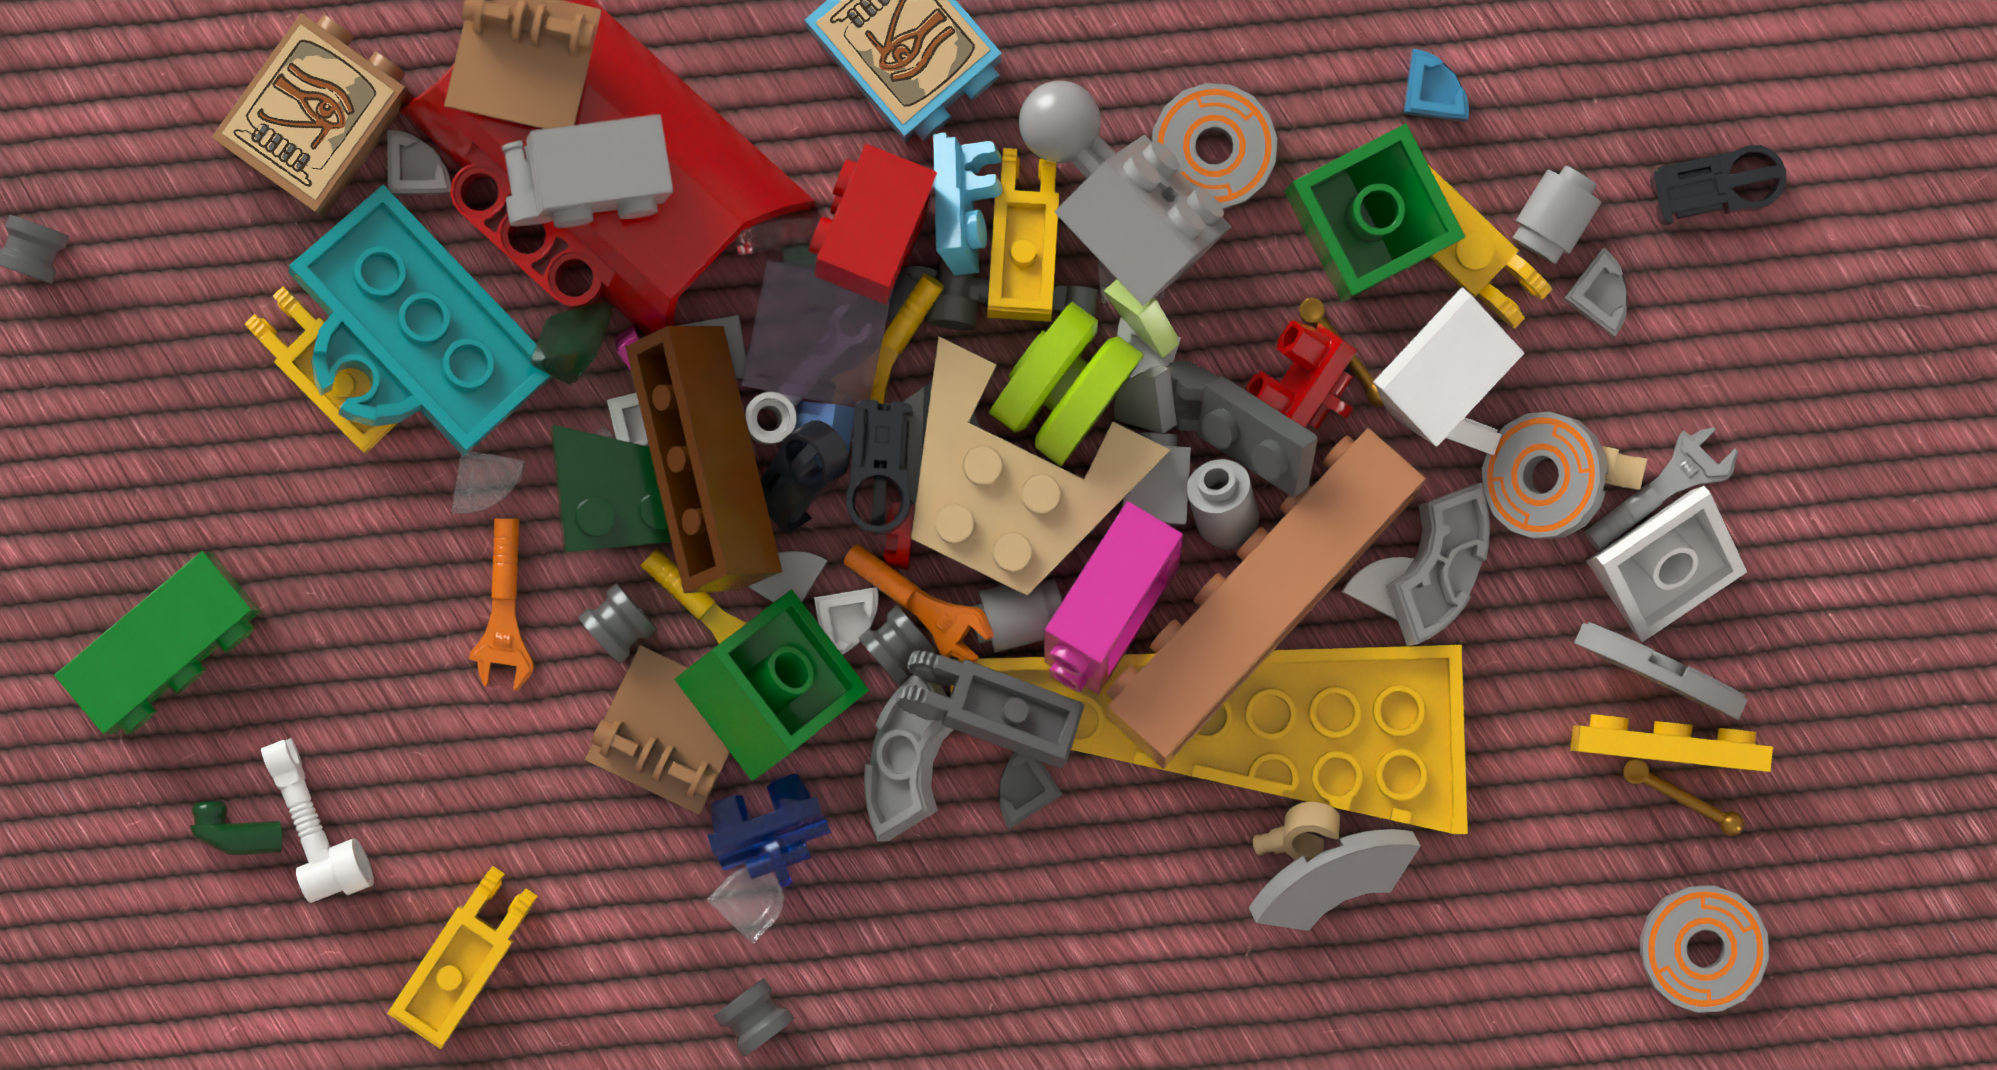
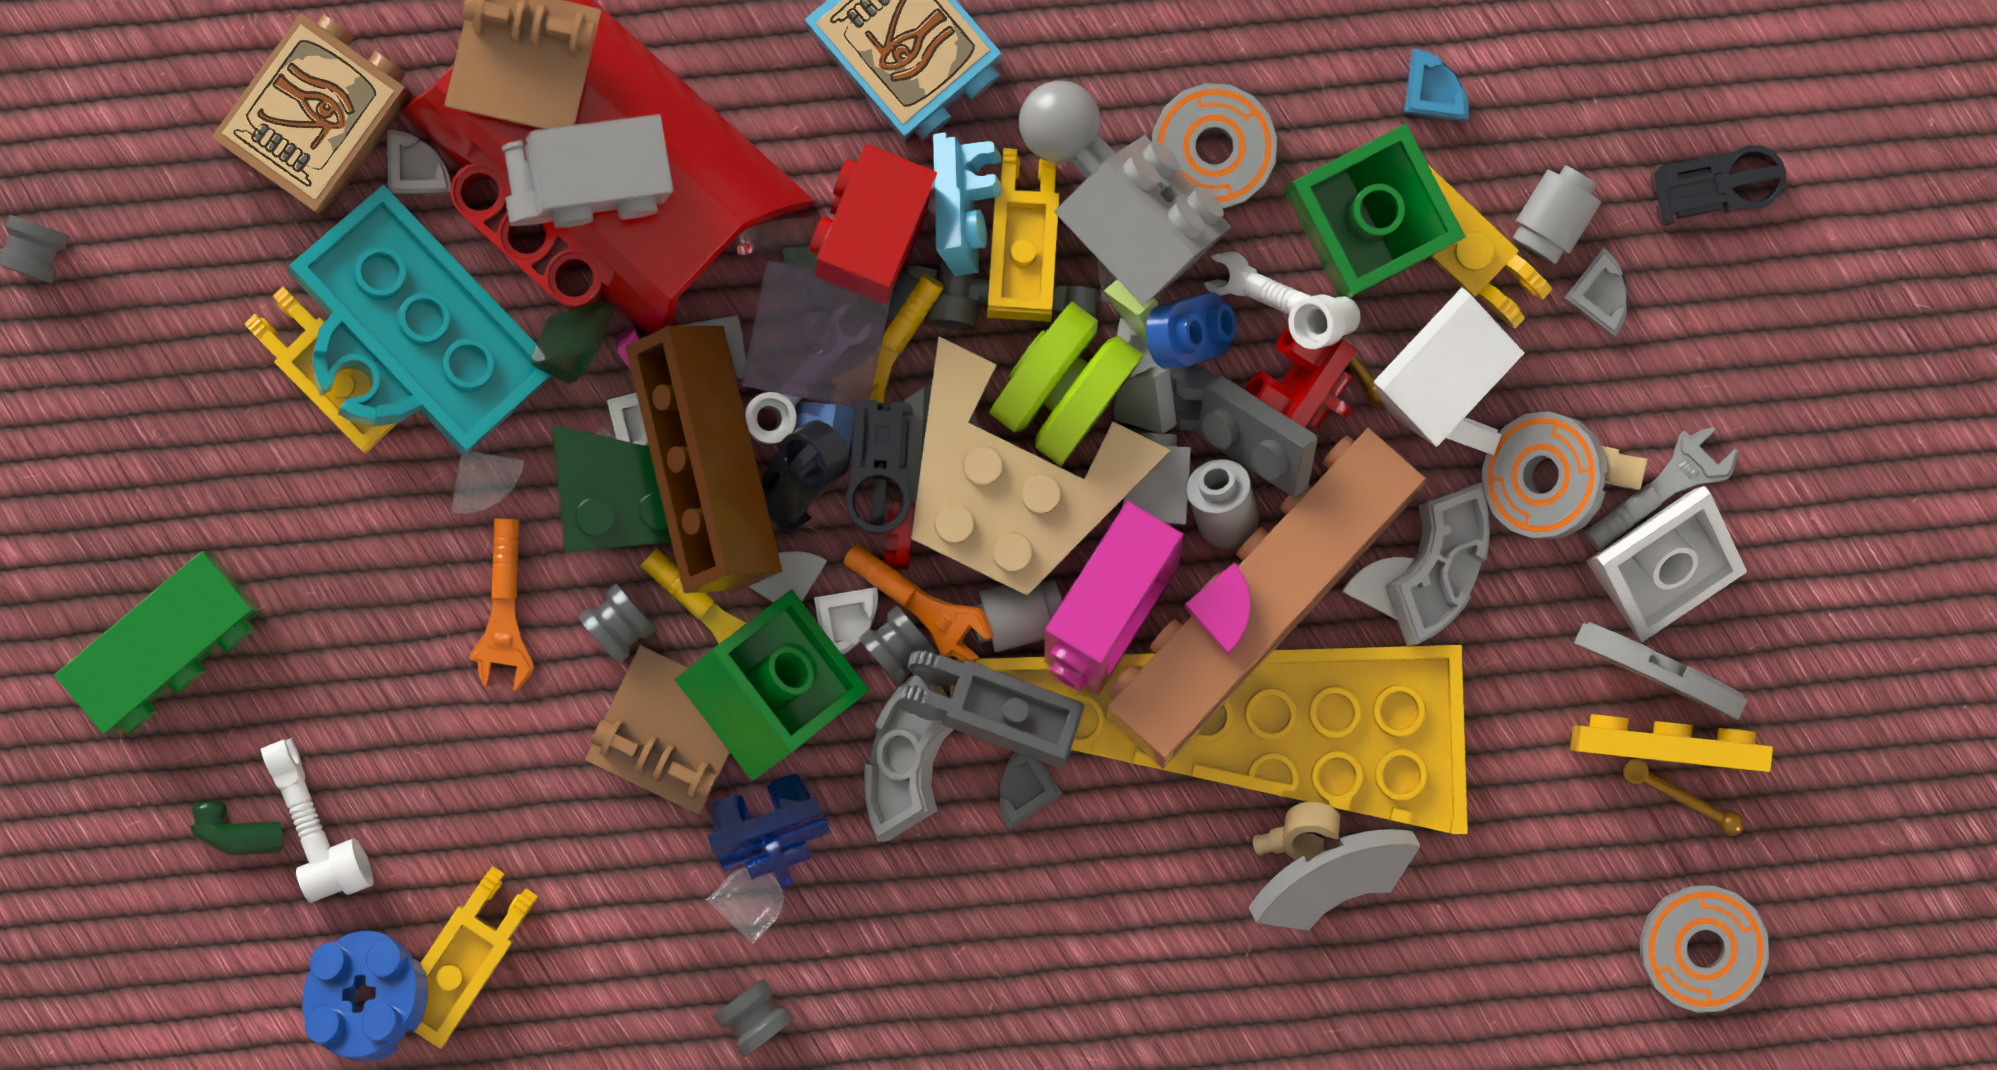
(331, 989): none -> blue plate
(1190, 330): none -> blue plate
(1223, 608): none -> dark pink tile
(1312, 319): none -> white brick

